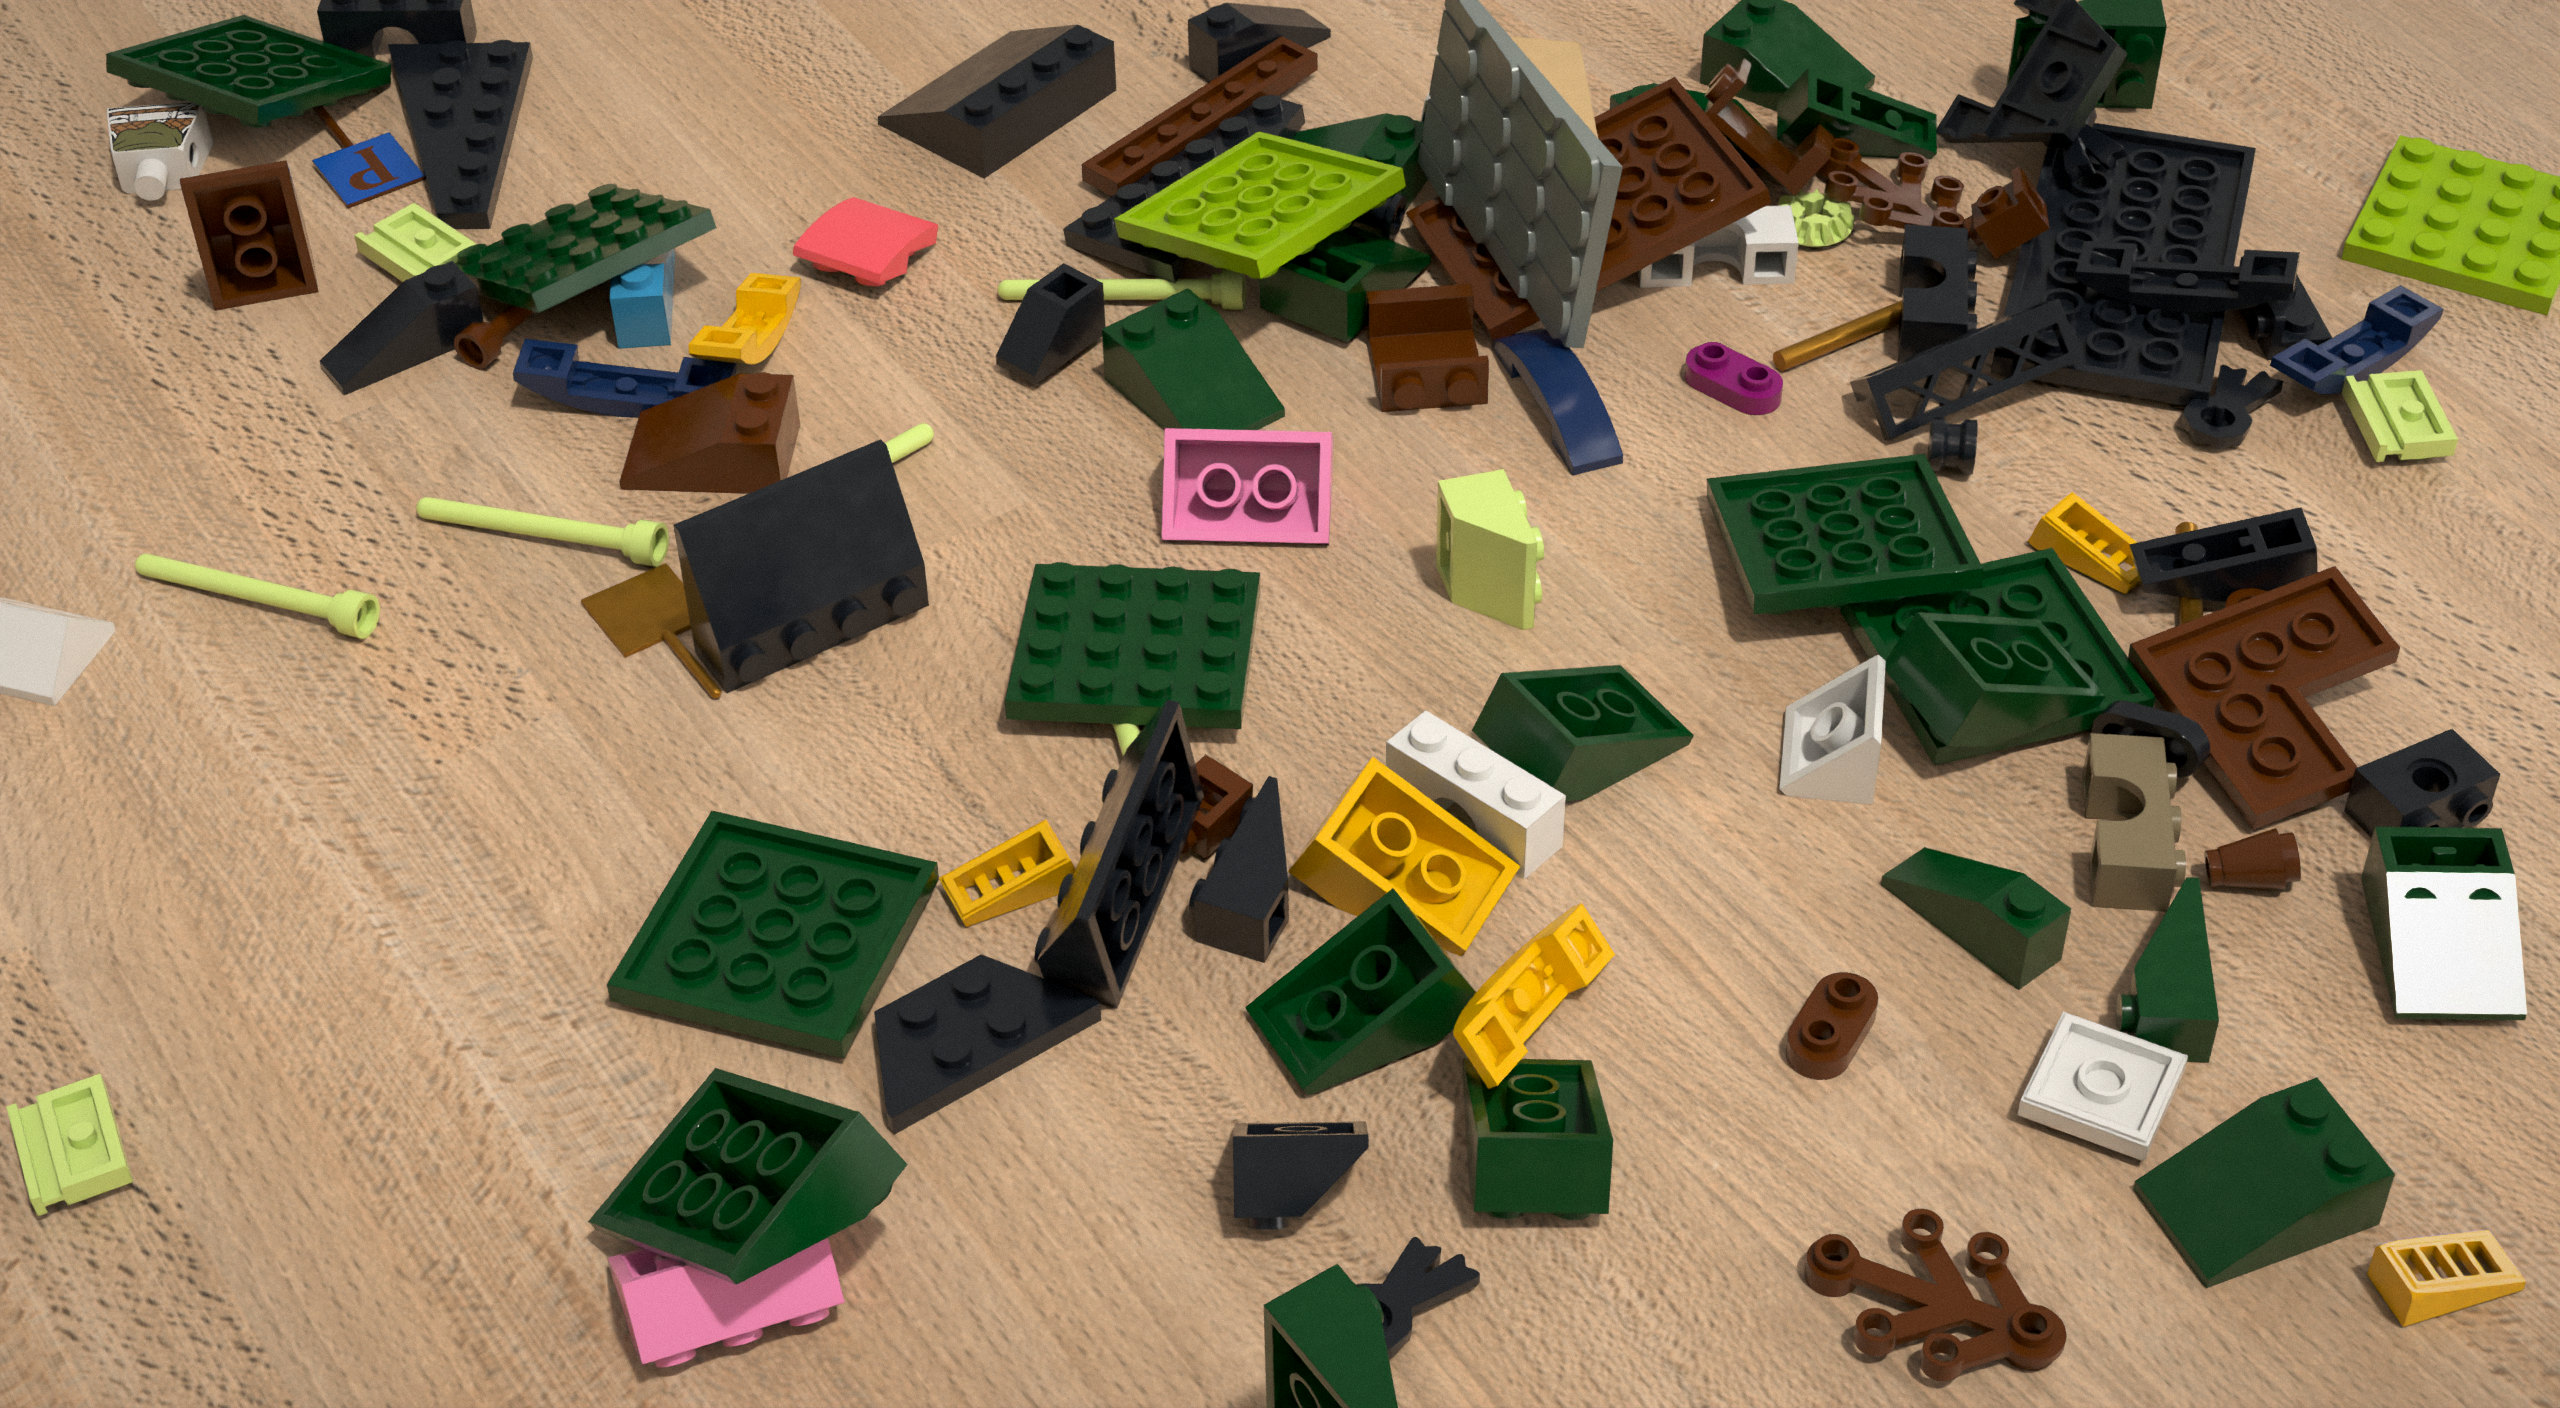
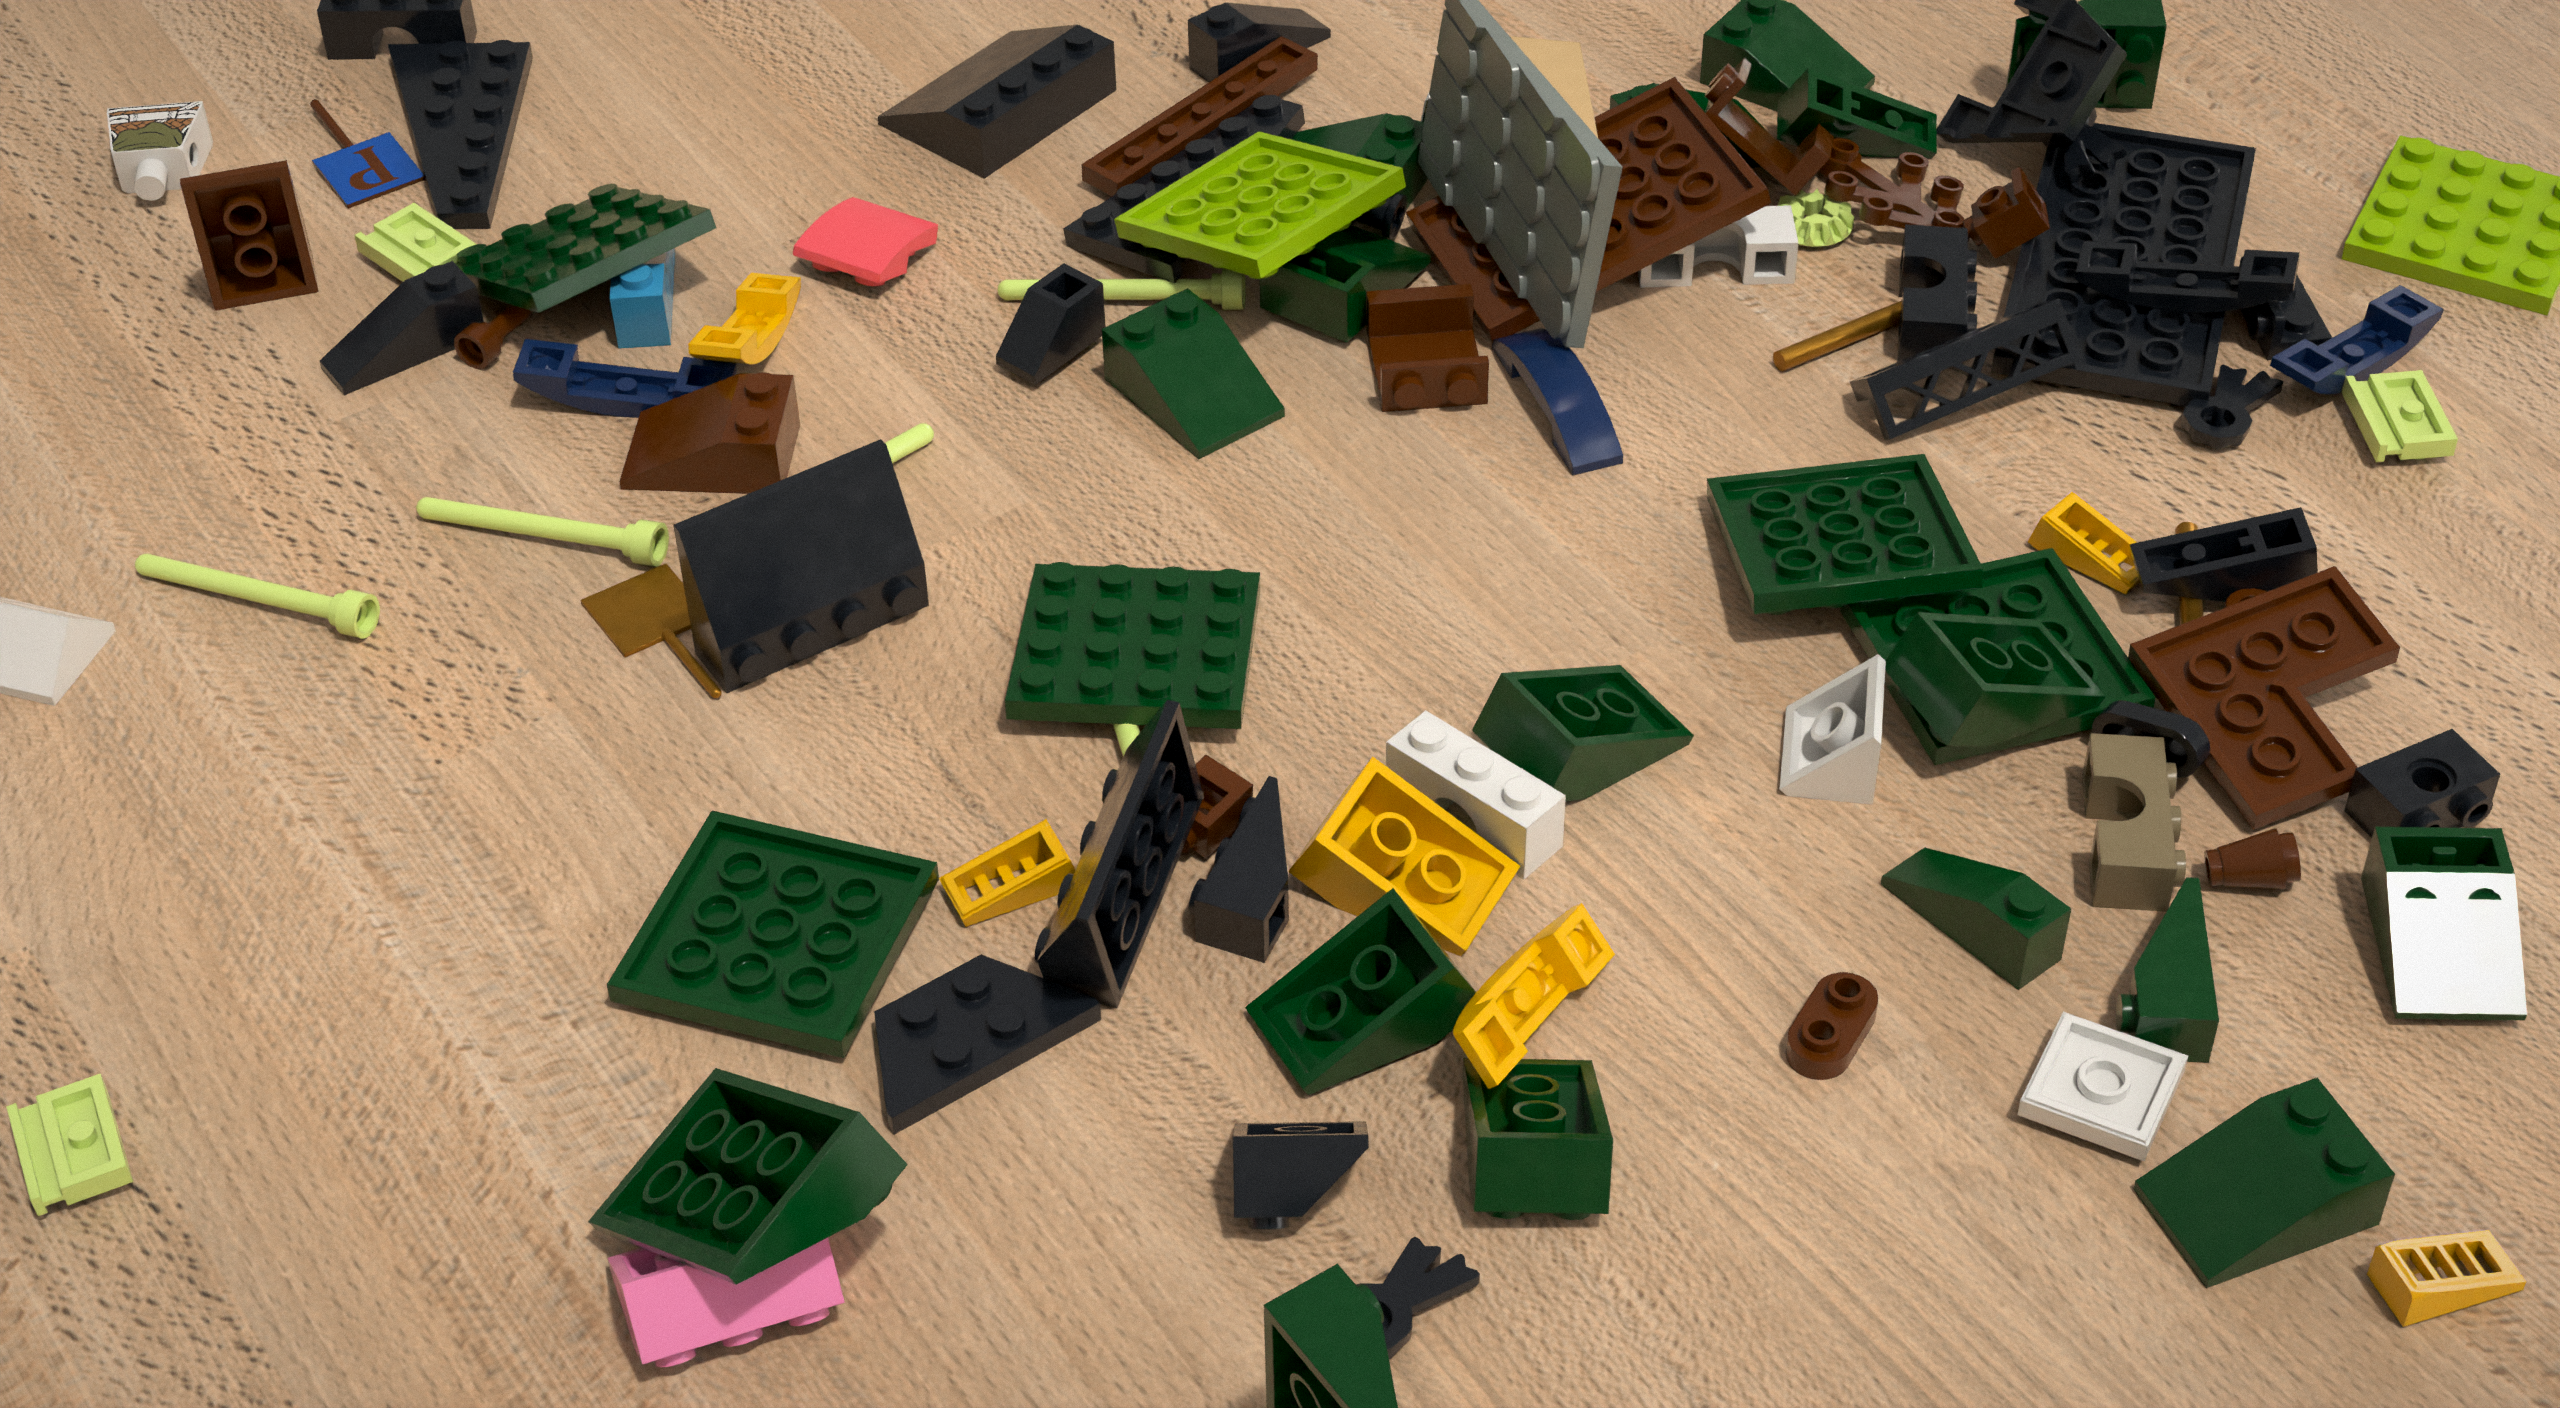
(248, 70): dark green plate -> none
(1247, 486): bright pink slope -> none
(1488, 548): yellowish green slope -> none
(1733, 379): magenta plate -> none
(1940, 1303): reddish brown plant -> none
(1952, 445): black wheel -> none

